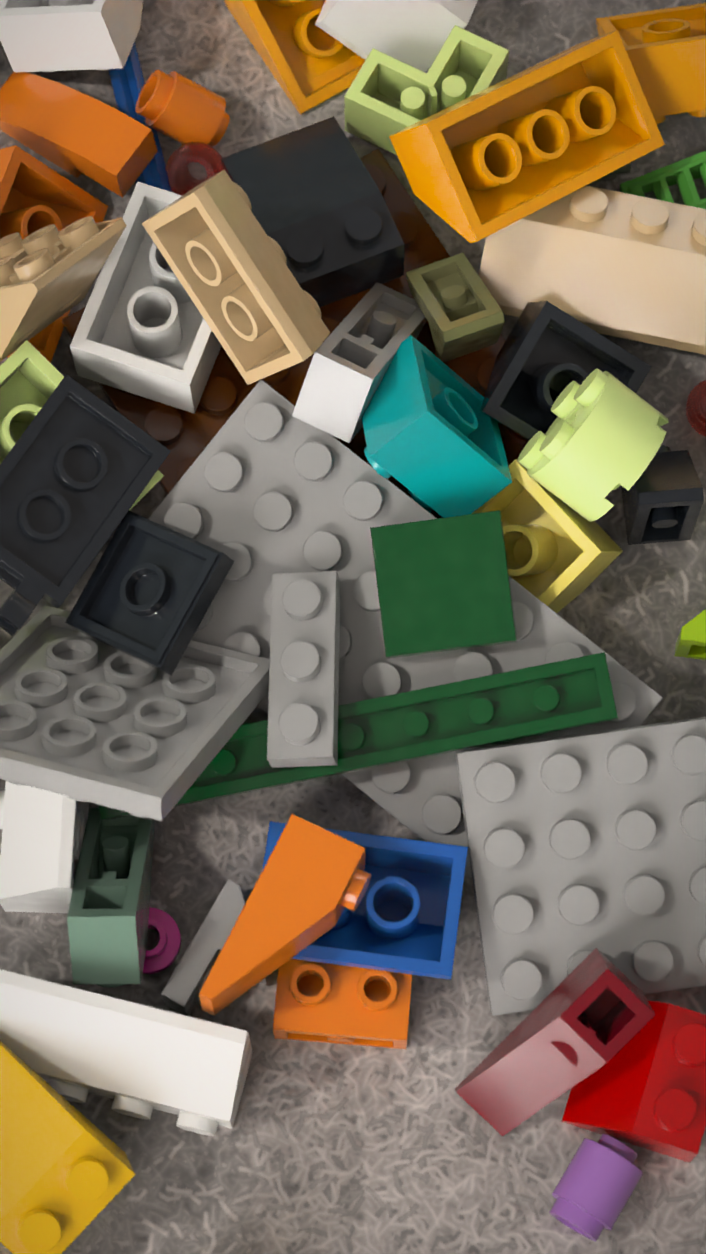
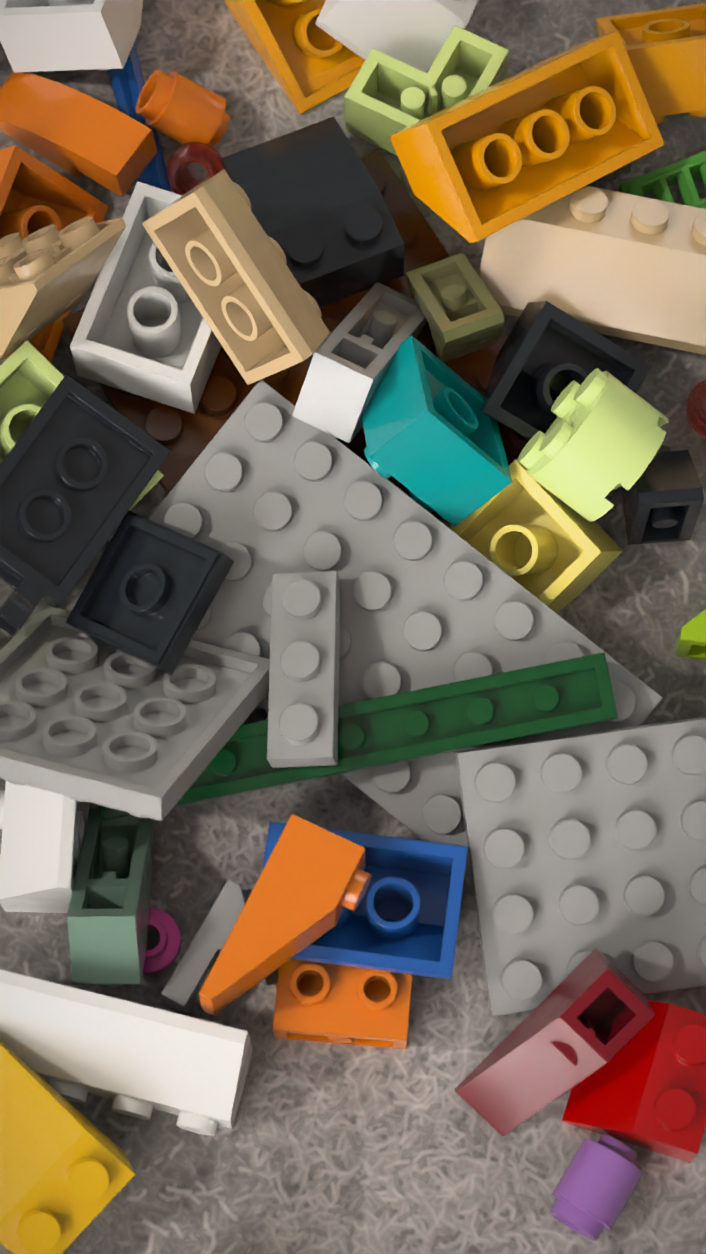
(443, 584): dark green tile -> none

